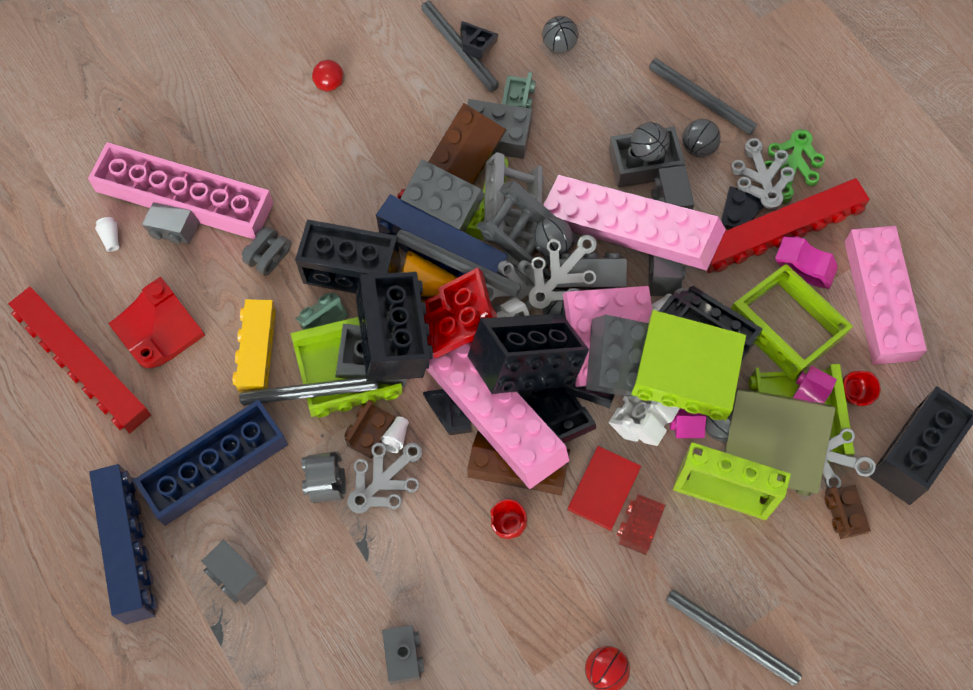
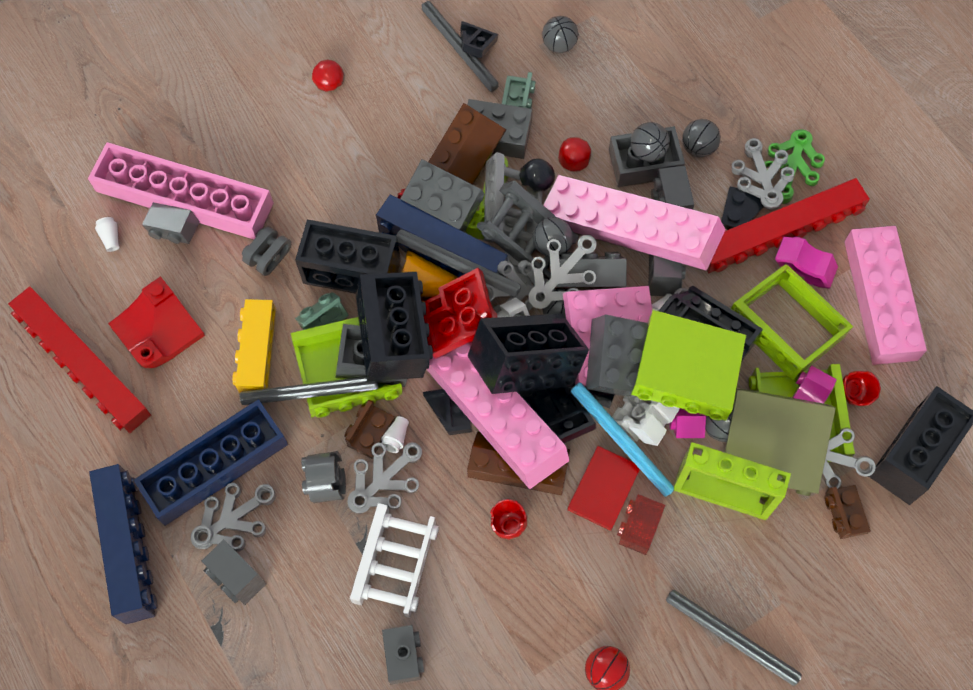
(230, 519): none -> light grey plant
(369, 566): none -> white fence
(537, 174): none -> black hair
(574, 154): none -> red hair
(622, 439): none -> medium azure axle
(703, 96): dark grey axle -> none

